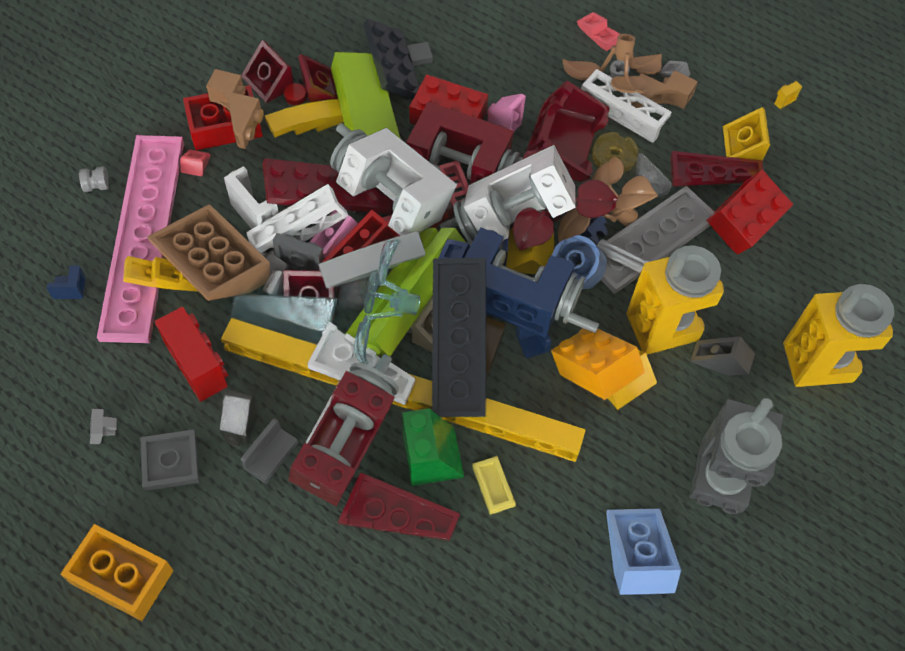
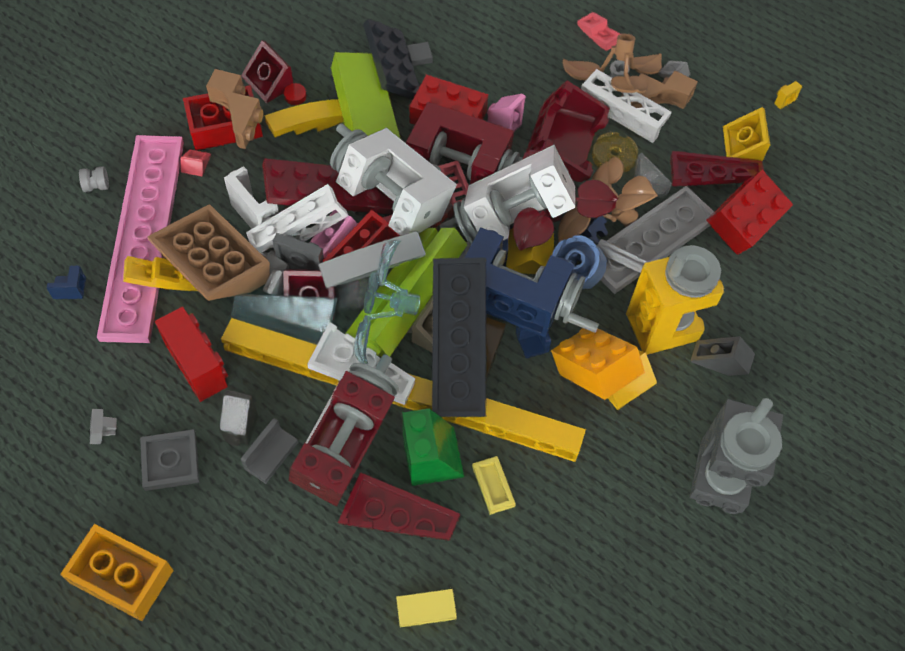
(317, 80): dark red slope -> none
(426, 608): none -> light yellow tile
(454, 249): dark blue tile -> none
(642, 552): light blue slope -> none
(831, 331): yellow piece -> none

